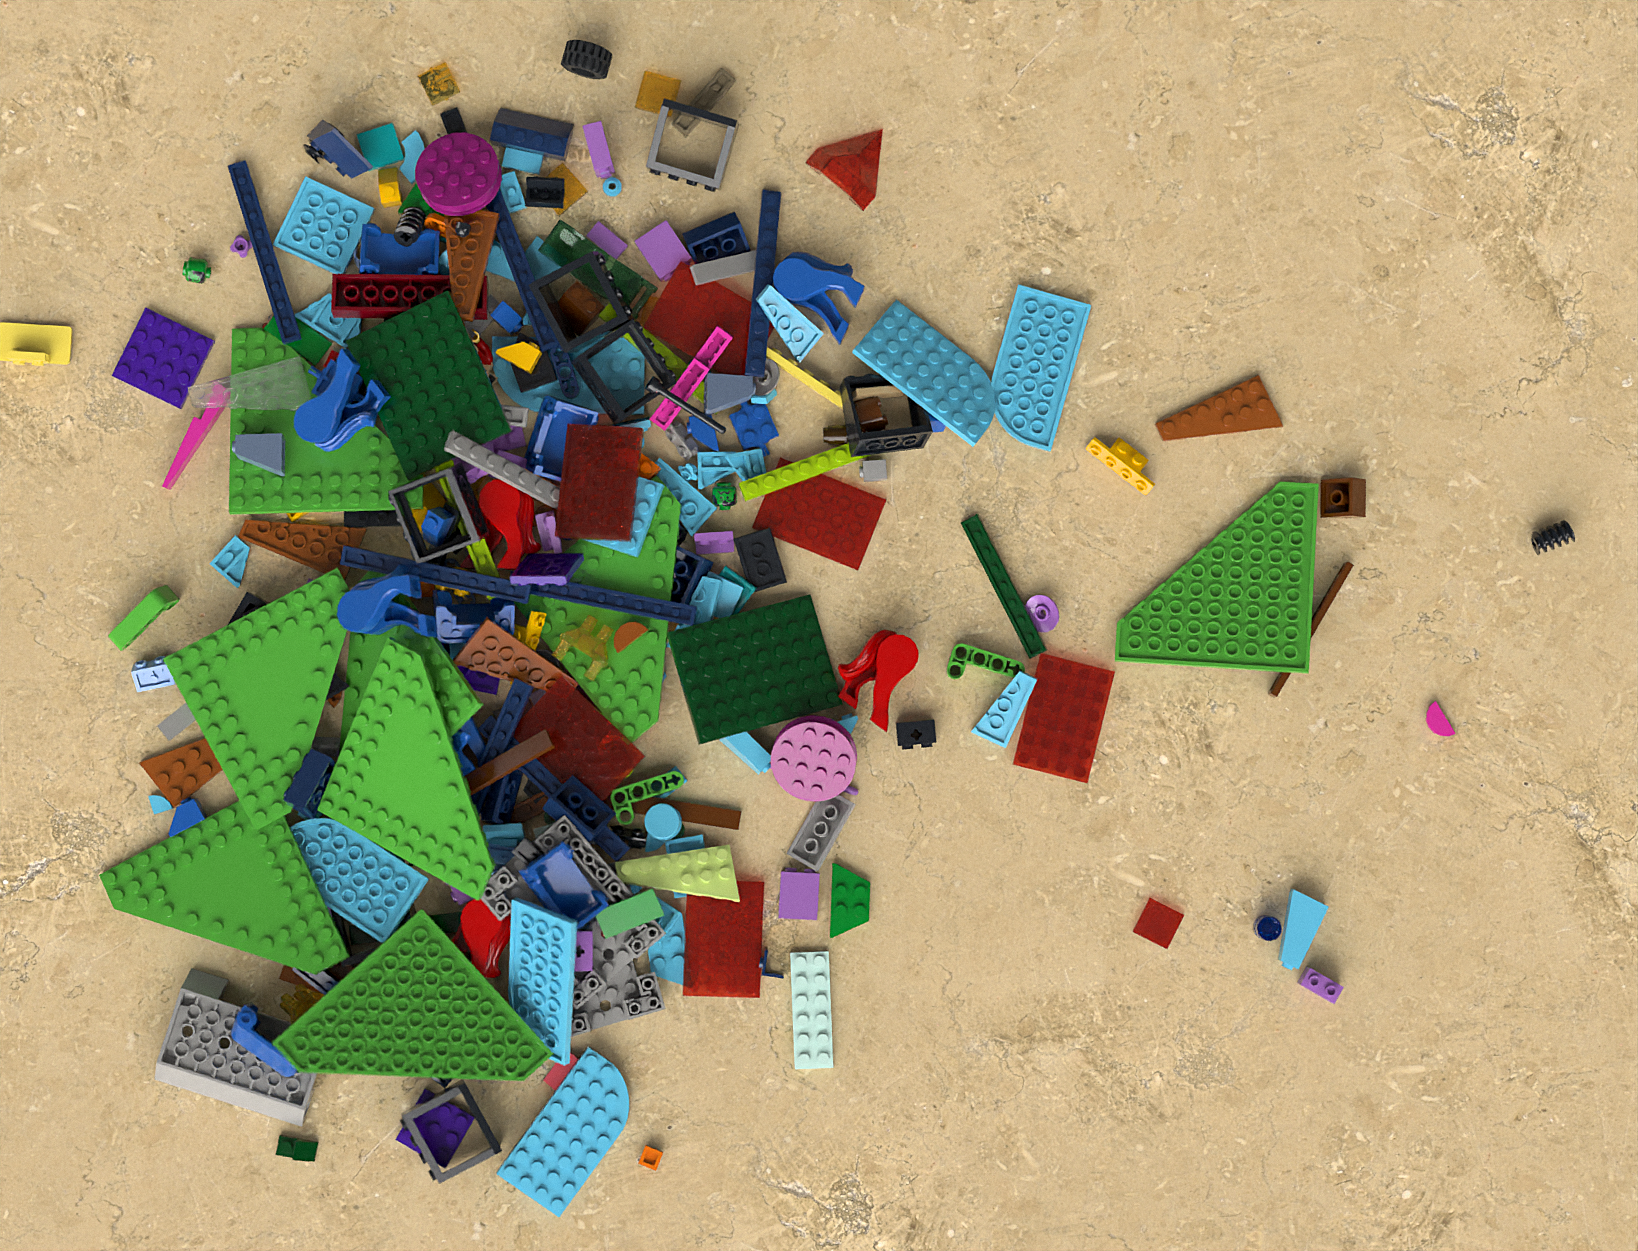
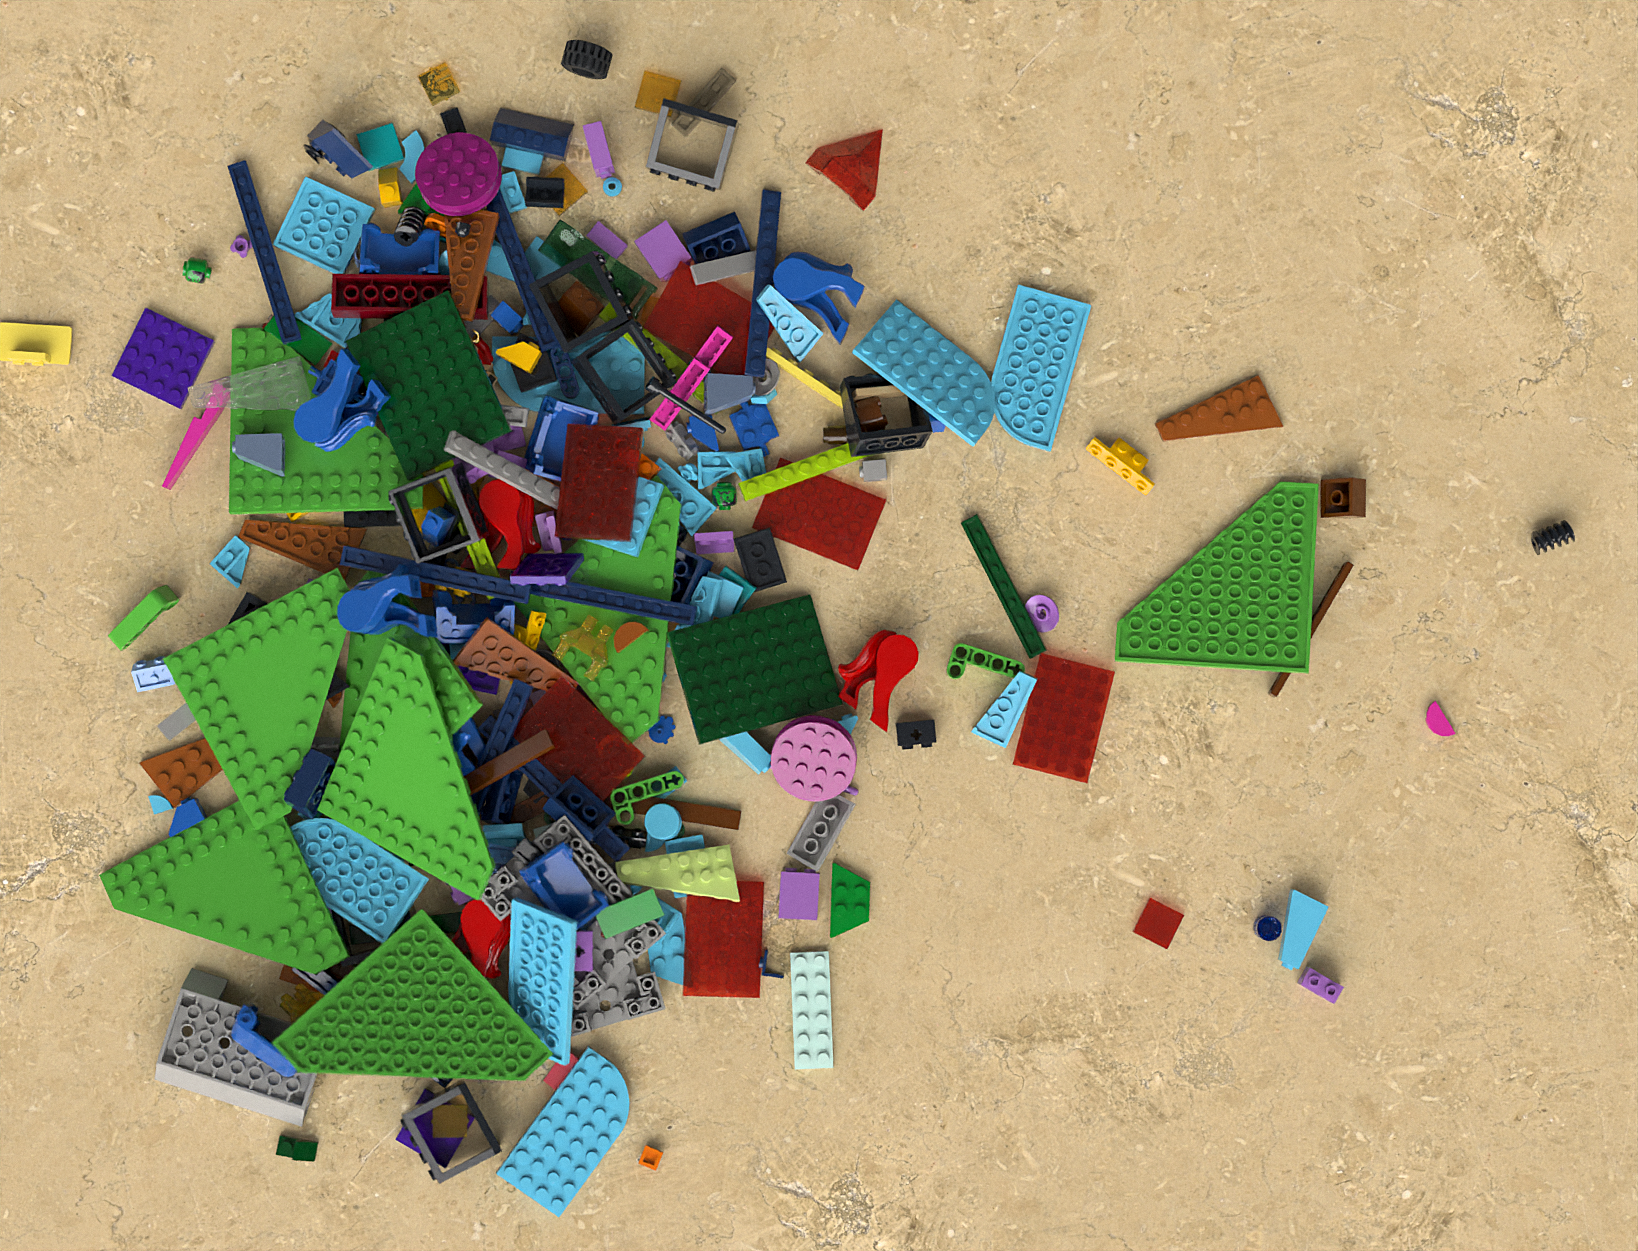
(450, 1121): none -> clear yellow piece
(662, 730): none -> blue piece

